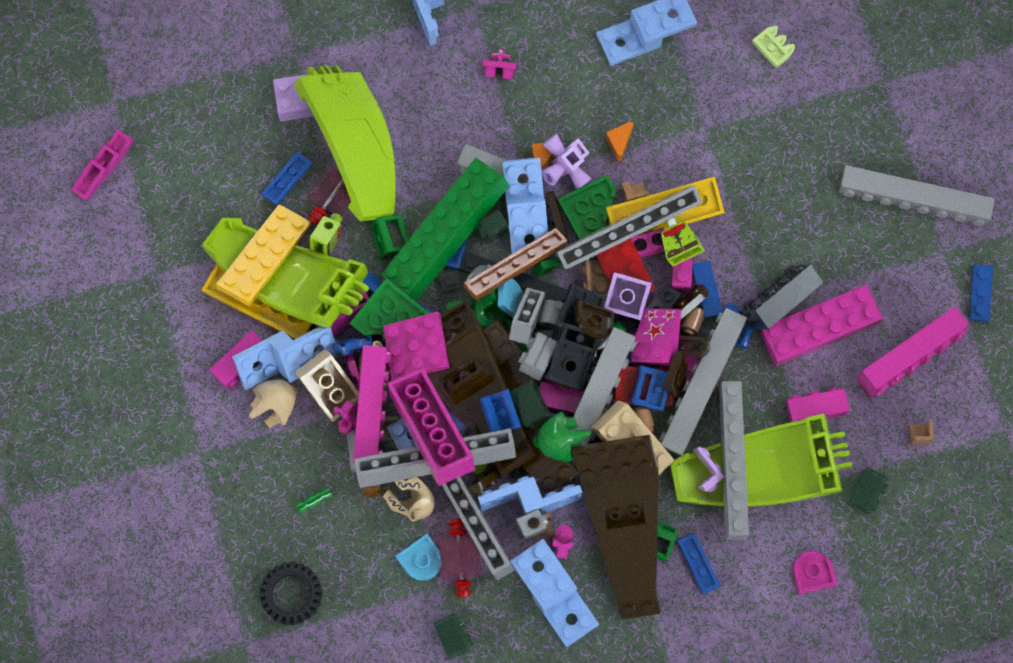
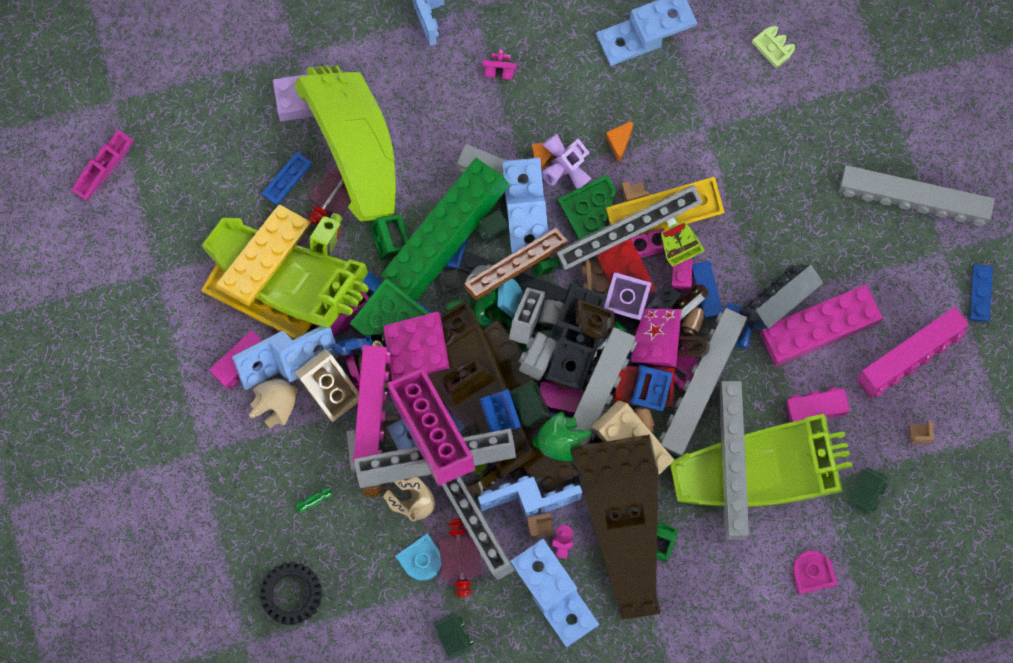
(347, 424): dark pink hips -> none
(528, 532): light grey brick -> none
(556, 216): dark brown plate -> none
(675, 380): dark brown tile -> none
(698, 563): blue tile -> none
(710, 483): lavender bracket -> none

